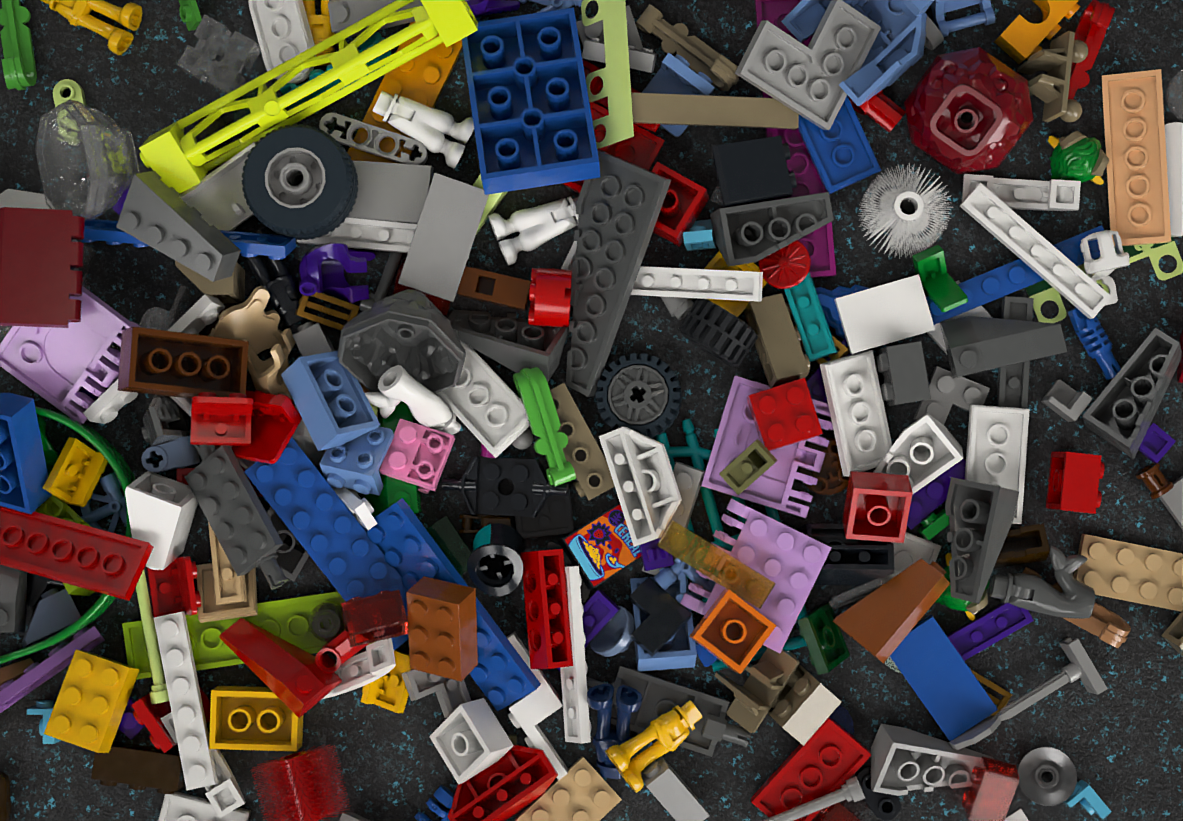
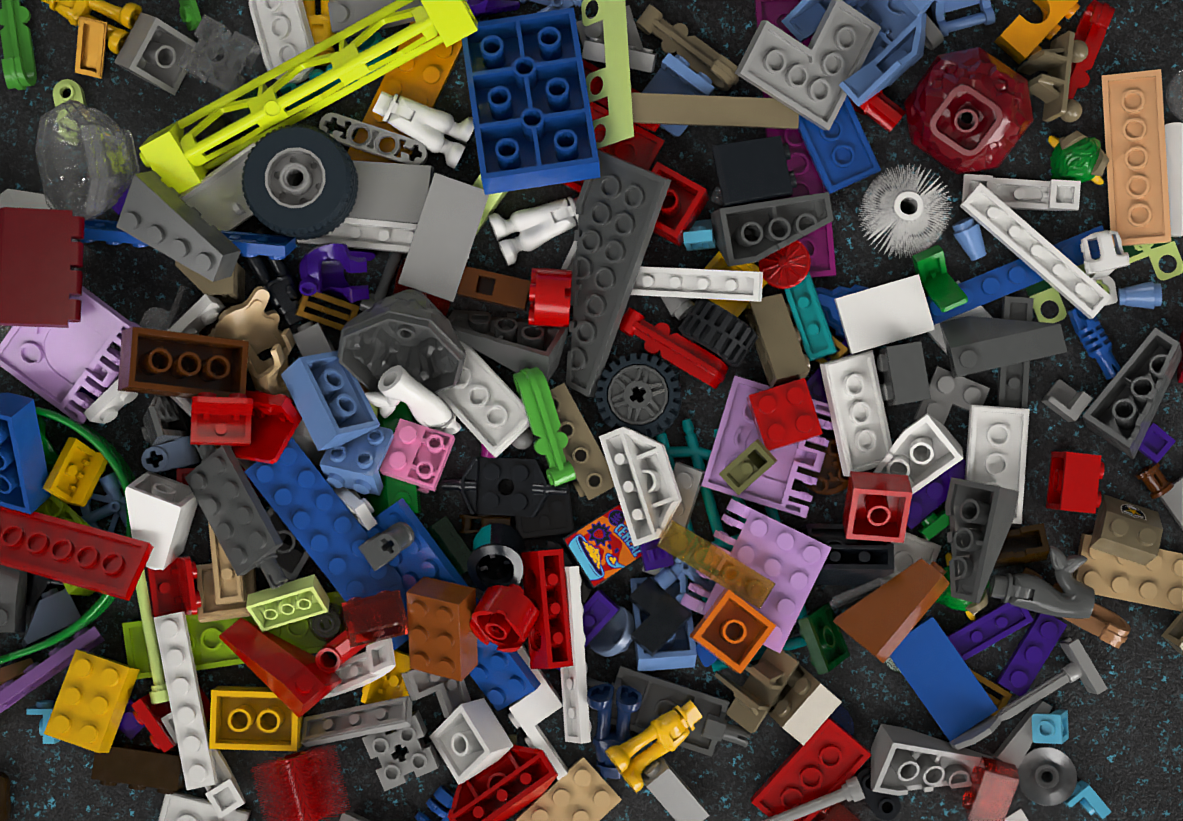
(91, 47): none -> pearl gold tile
(154, 52): none -> light grey slope
(288, 603): none -> yellowish green piece
(357, 721): none -> light grey tile
(387, 544): none -> dark grey piece
(396, 768): none -> light grey brick
(504, 617): none -> red brick
(675, 348): none -> red piece
(970, 237): none -> medium blue cone
(1020, 739): none -> light grey piece
(1031, 653): none -> dark purple plate
(1050, 727): none -> medium azure bracket
(1127, 530): none -> dark tan slope
(1142, 295): none -> medium blue cone

